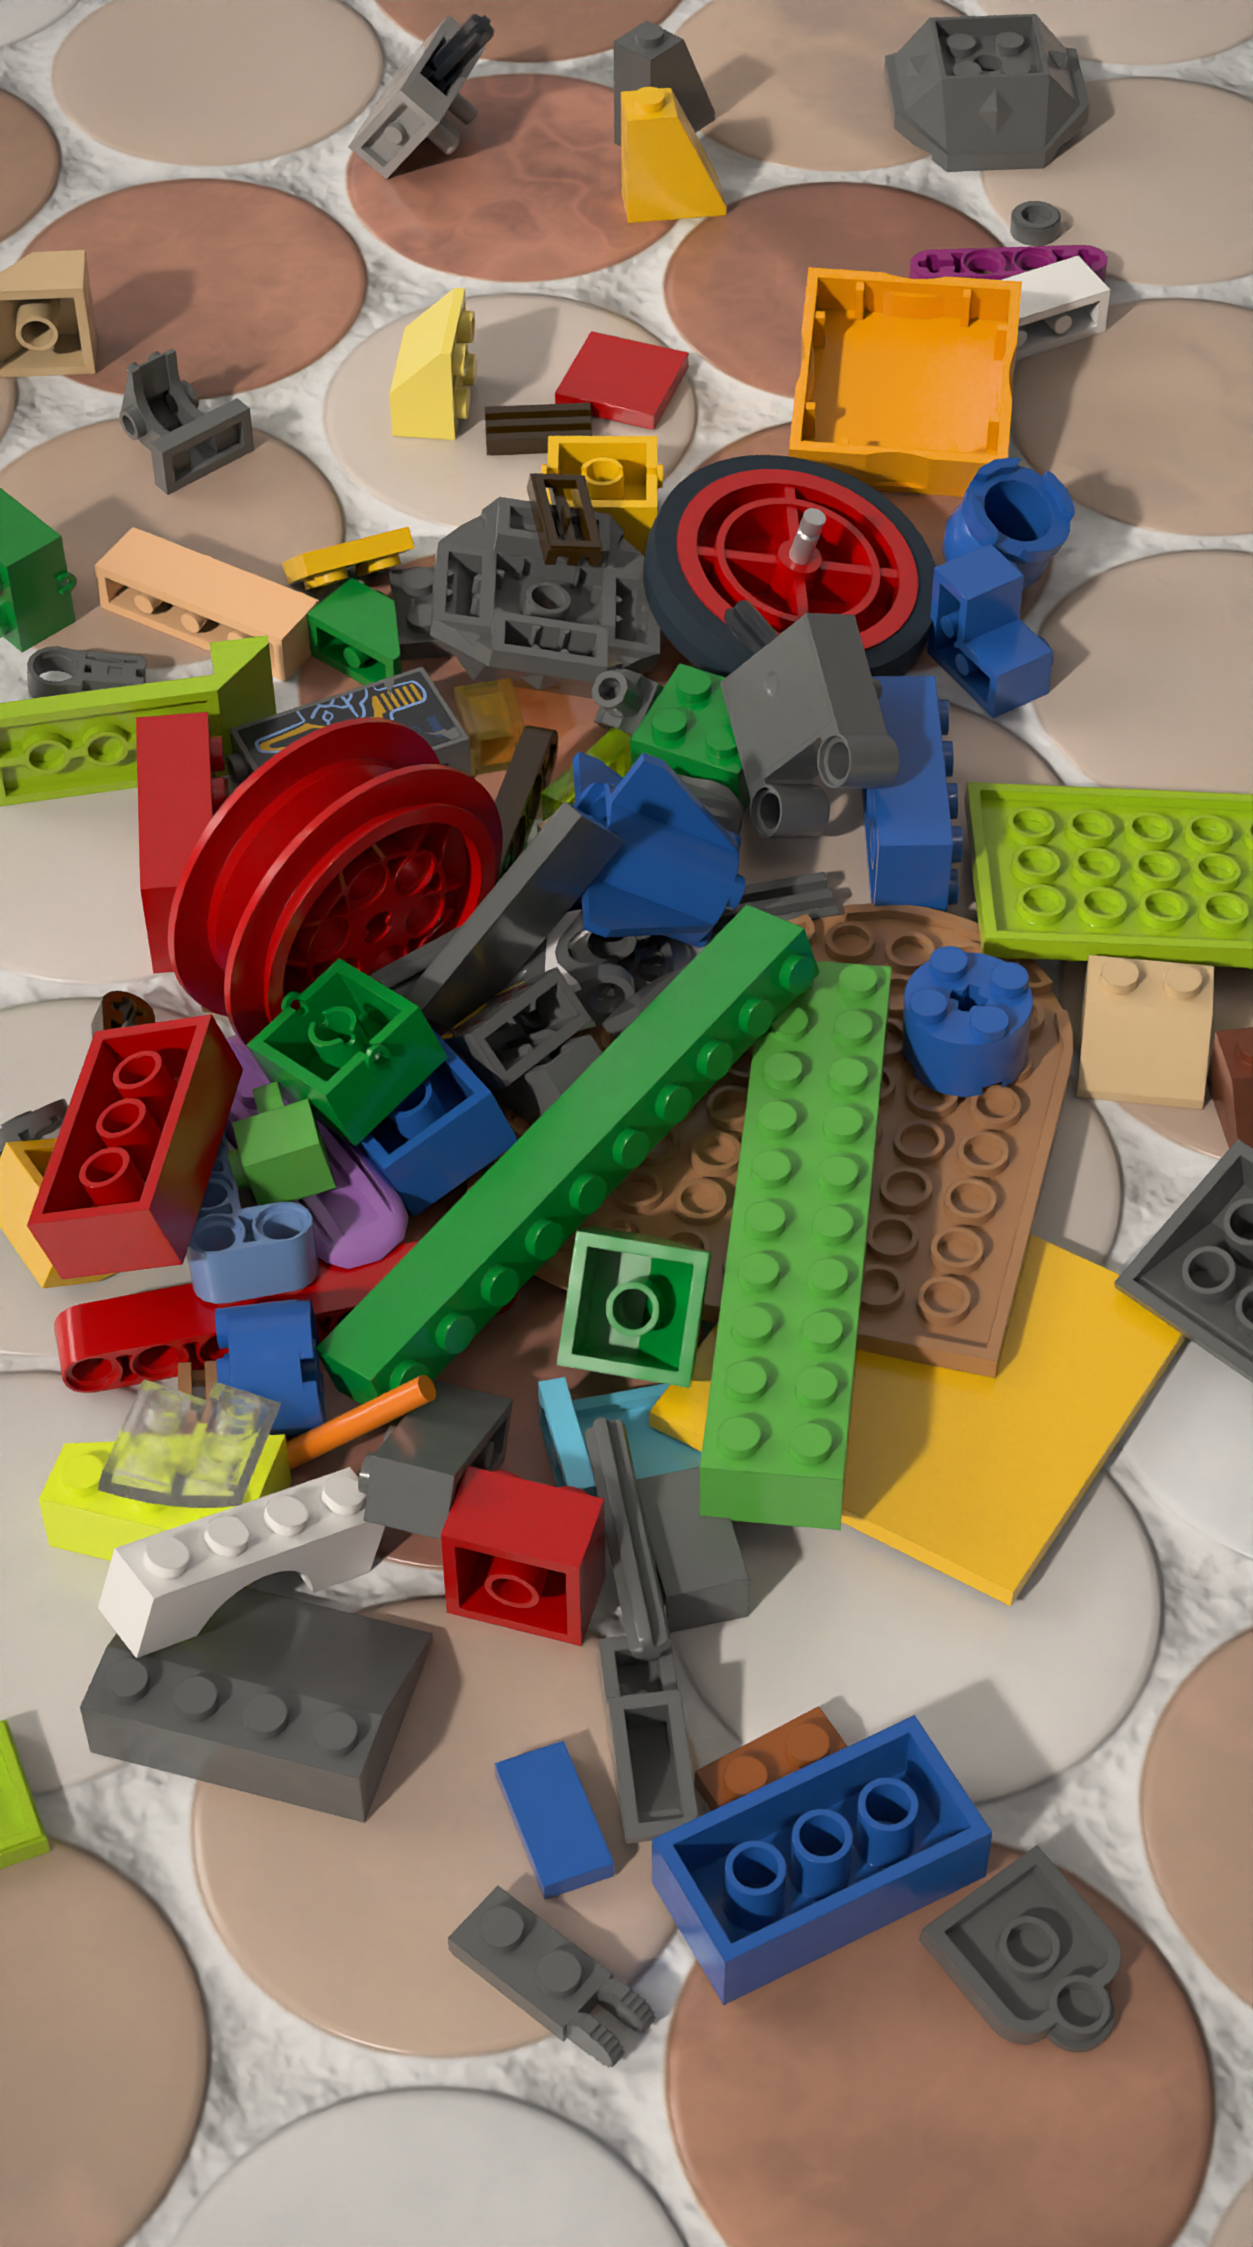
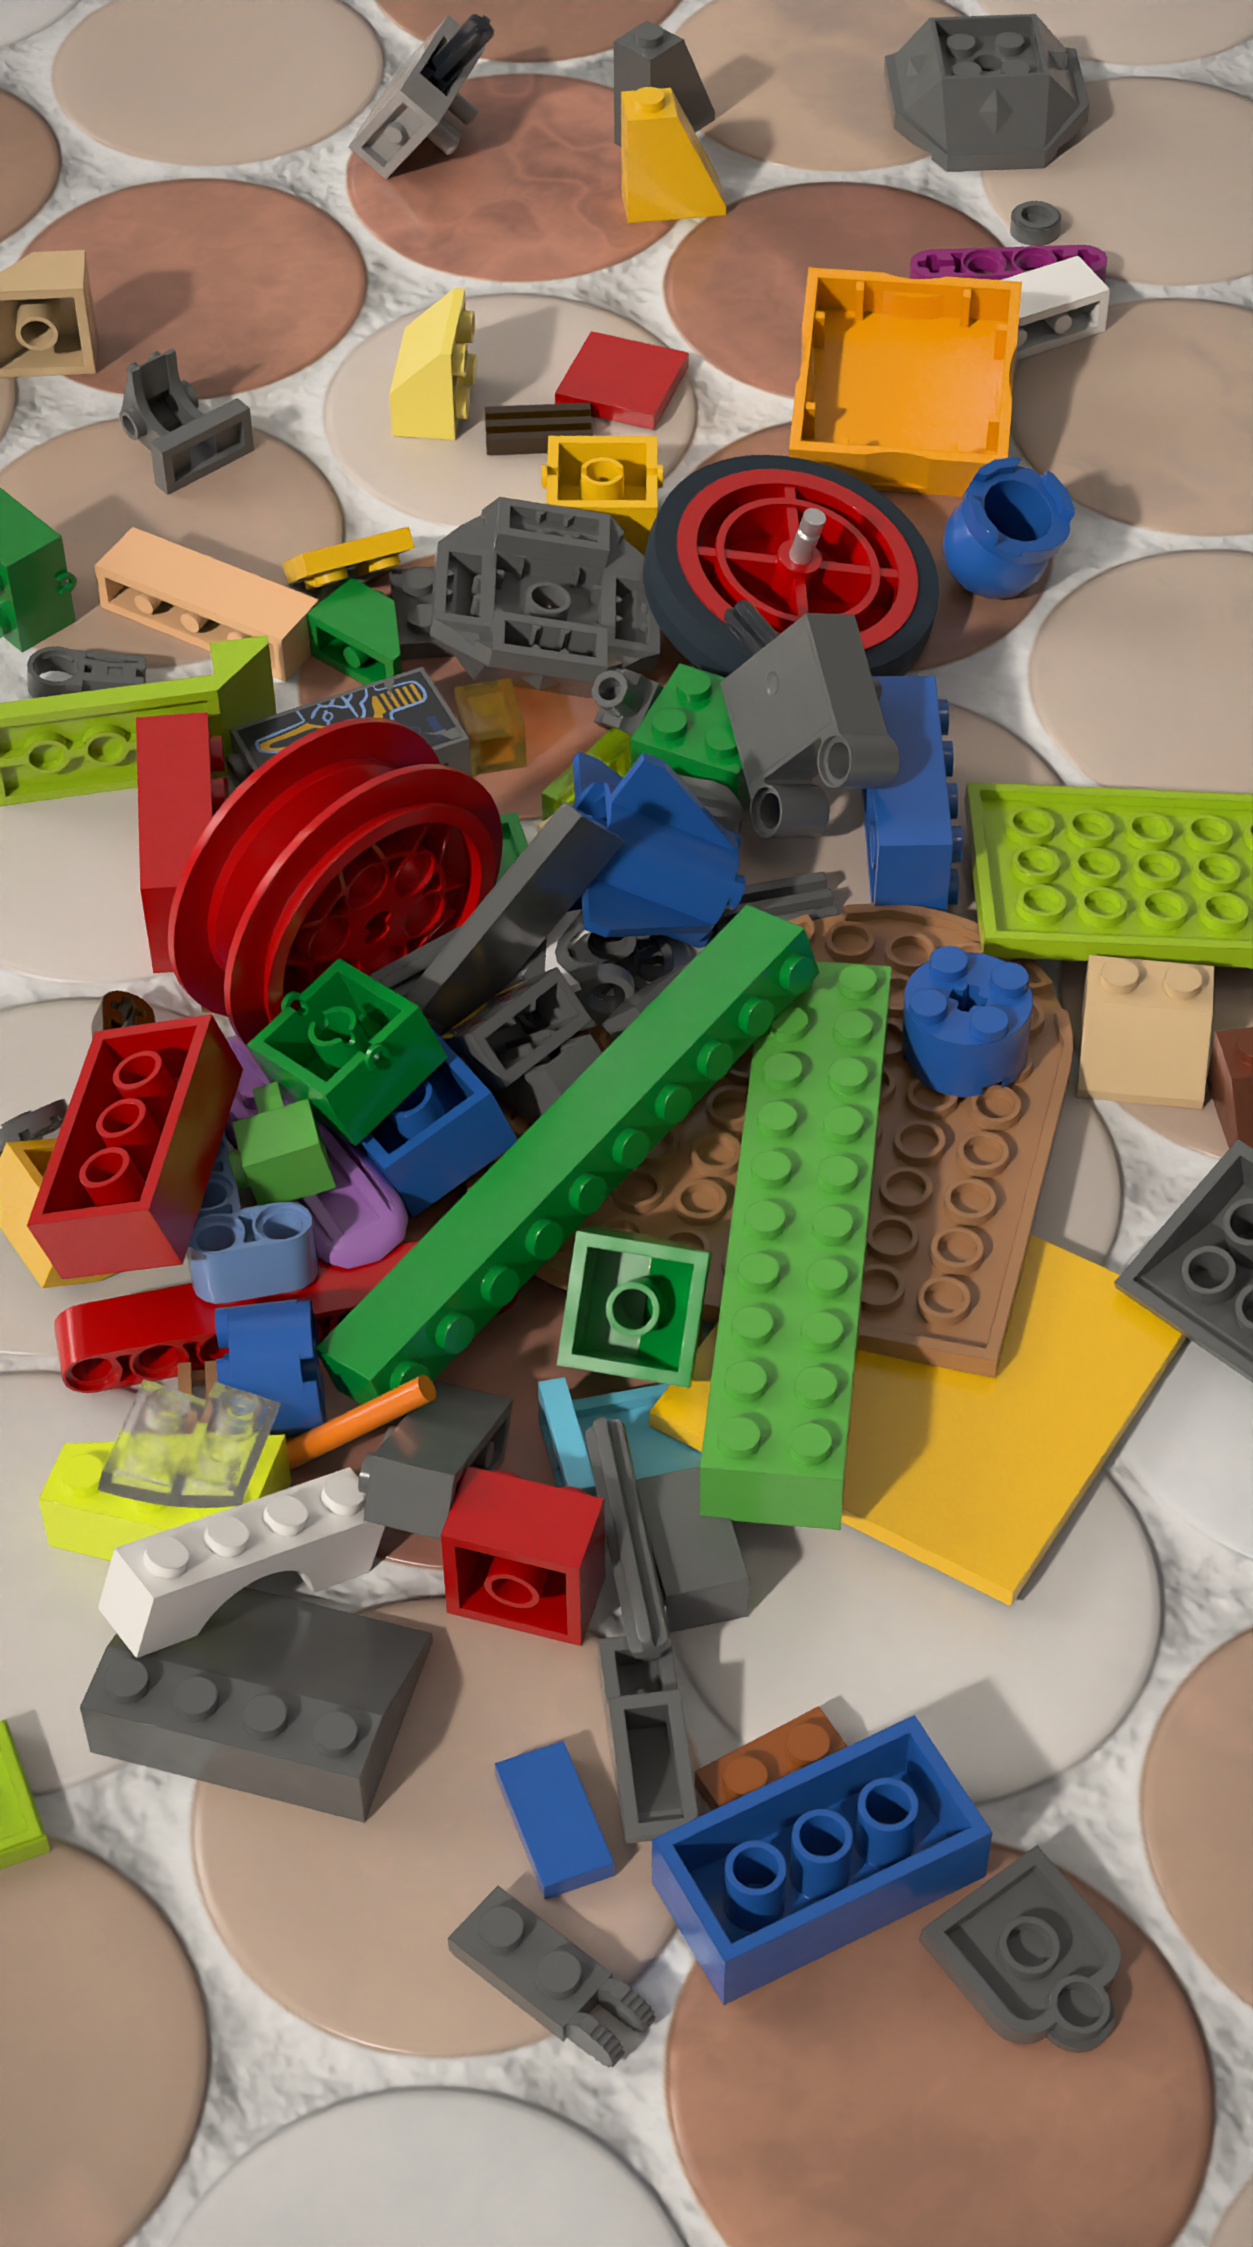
(522, 788): dark brown beam -> none
(568, 546): dark brown tile -> none
(980, 632): blue brick -> none

